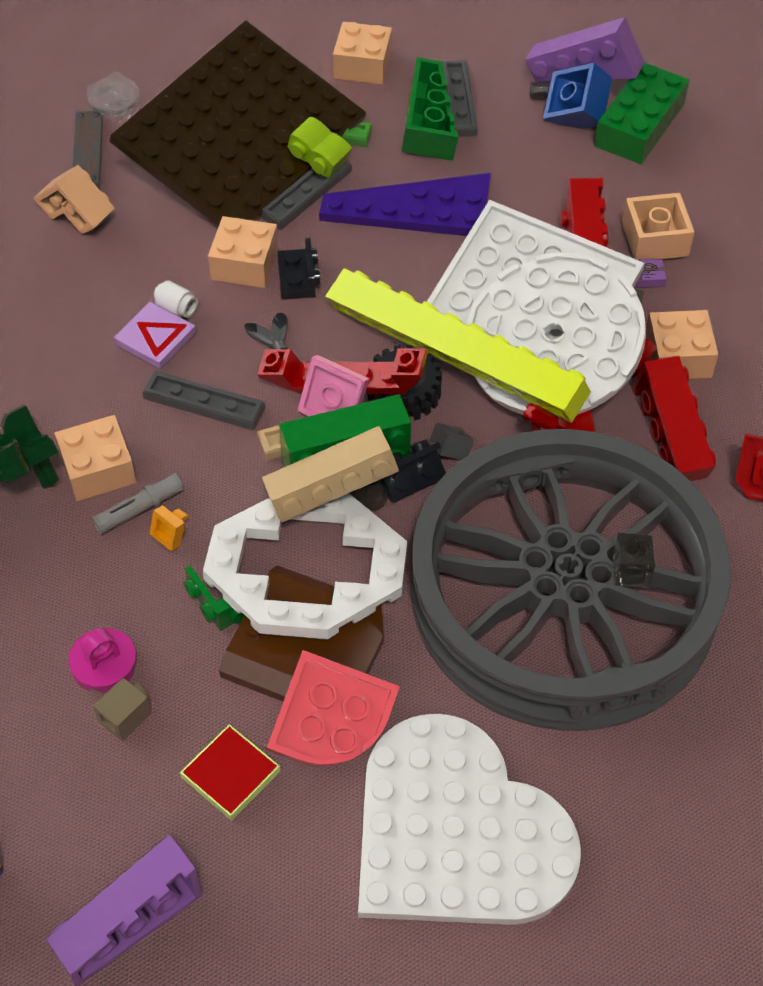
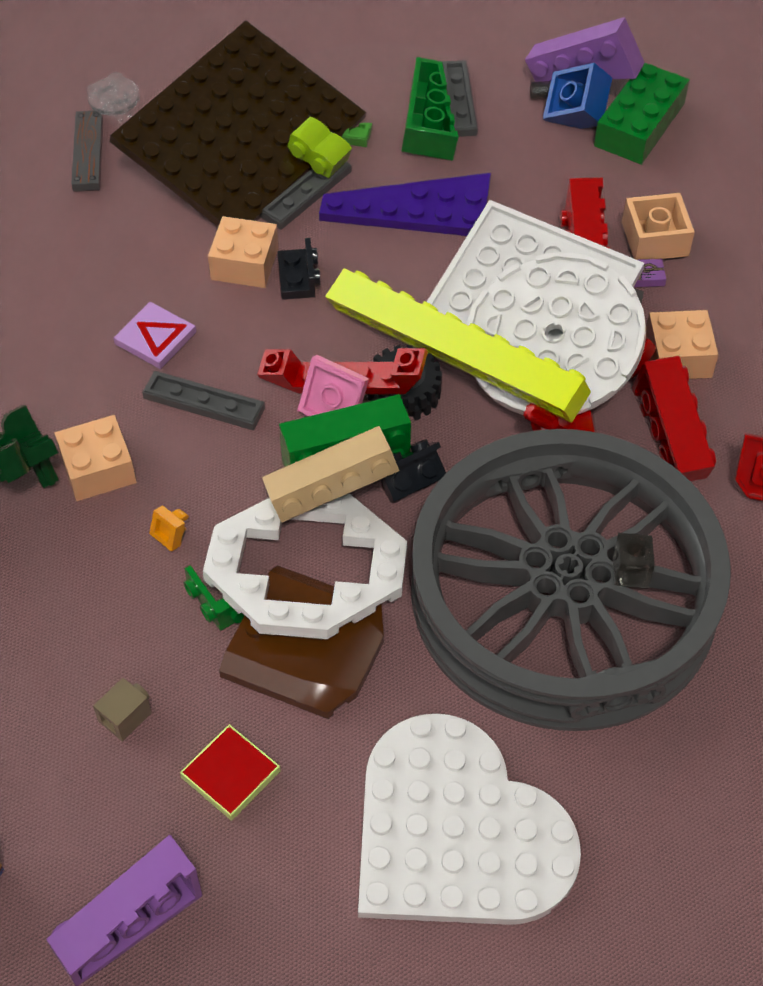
(76, 198): light nougat brick -> none
(102, 659): dark pink tile -> none
(149, 497): light grey pin -> none
(175, 299): white brick -> none
(270, 442): tan tile -> none
(273, 338): dark grey piece -> none
(330, 713): coral plate -> none
(362, 52): light nougat brick -> none
(373, 495): clear smoke tile -> none
(453, 441): dark grey slope -> none

